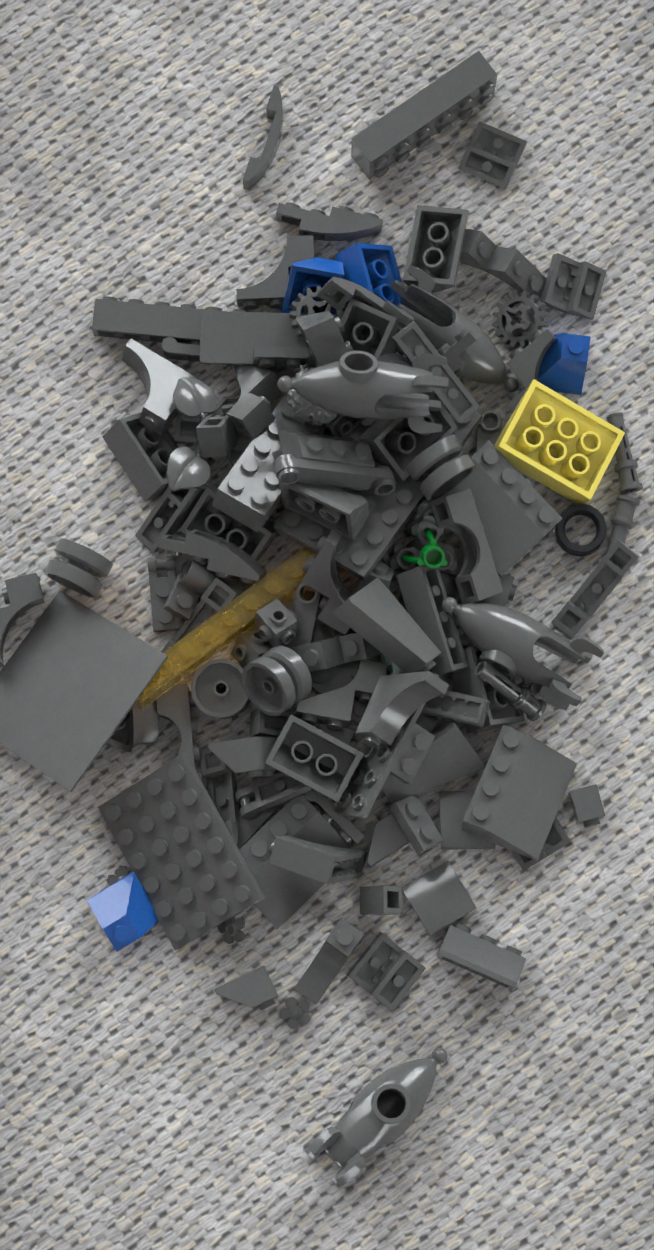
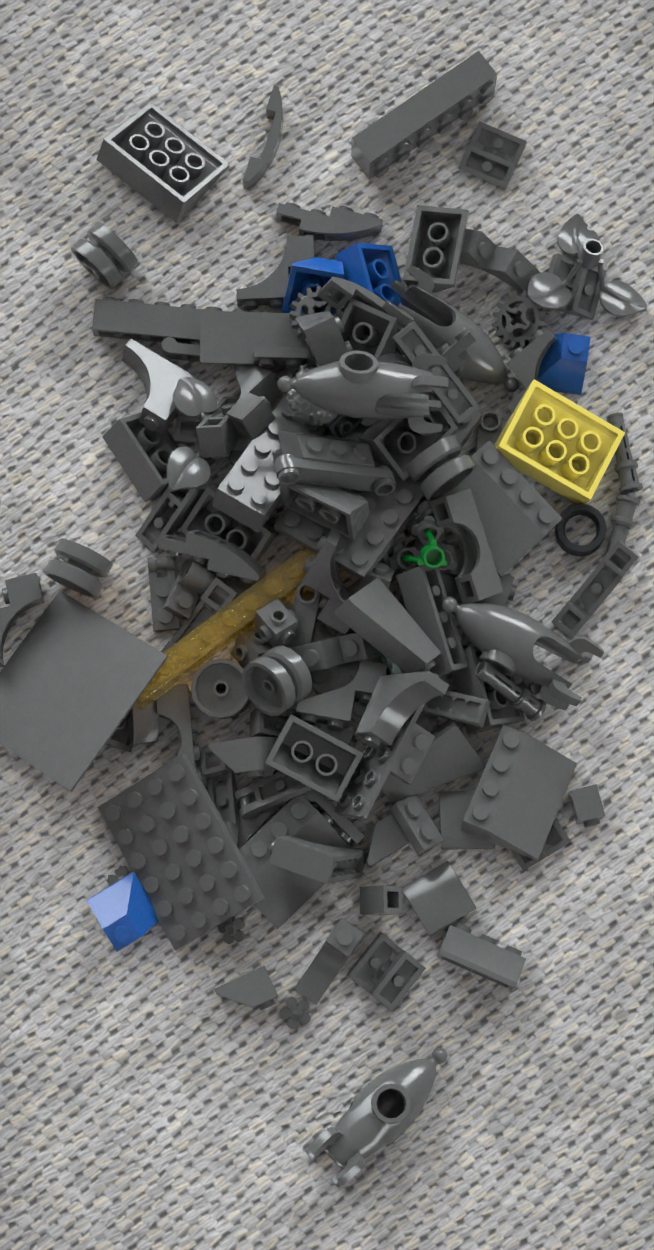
(104, 255): none -> dark grey wheel
(161, 161): none -> dark grey slope
(573, 239): none -> dark grey plant

